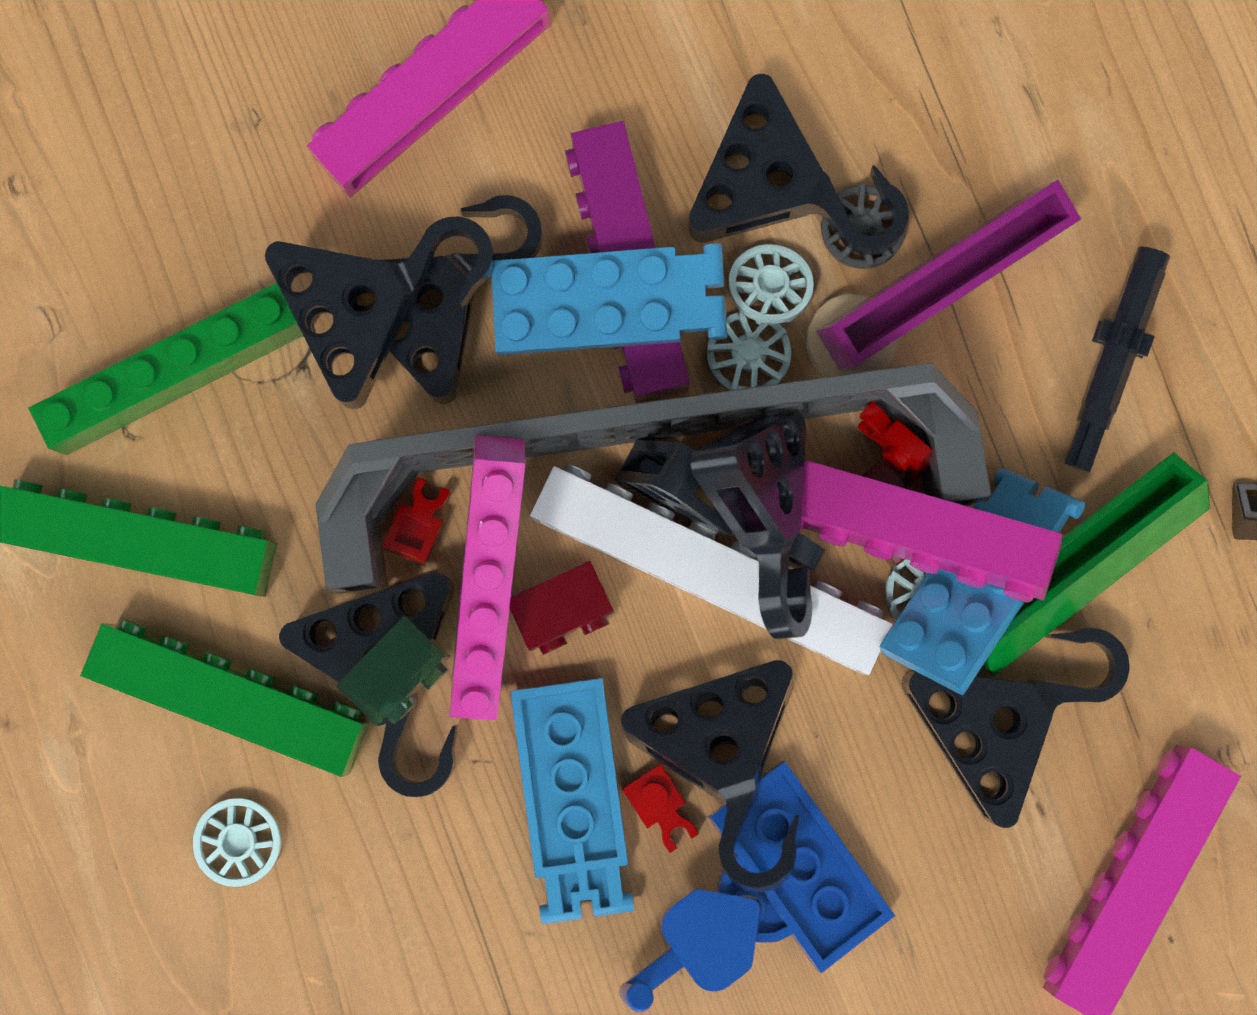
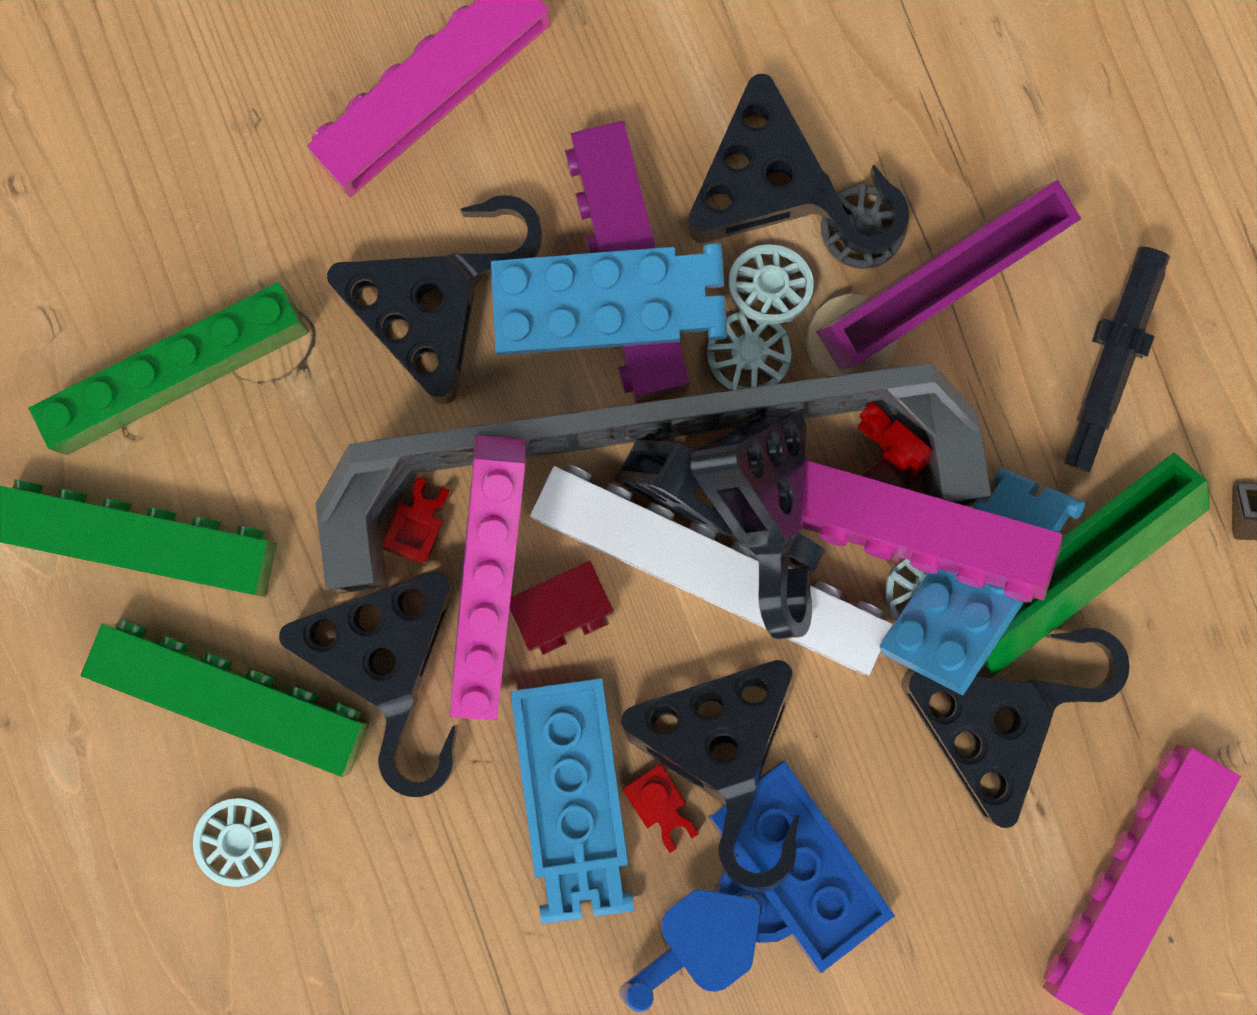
(343, 277): black piece -> none
(394, 672): clear green brick -> none

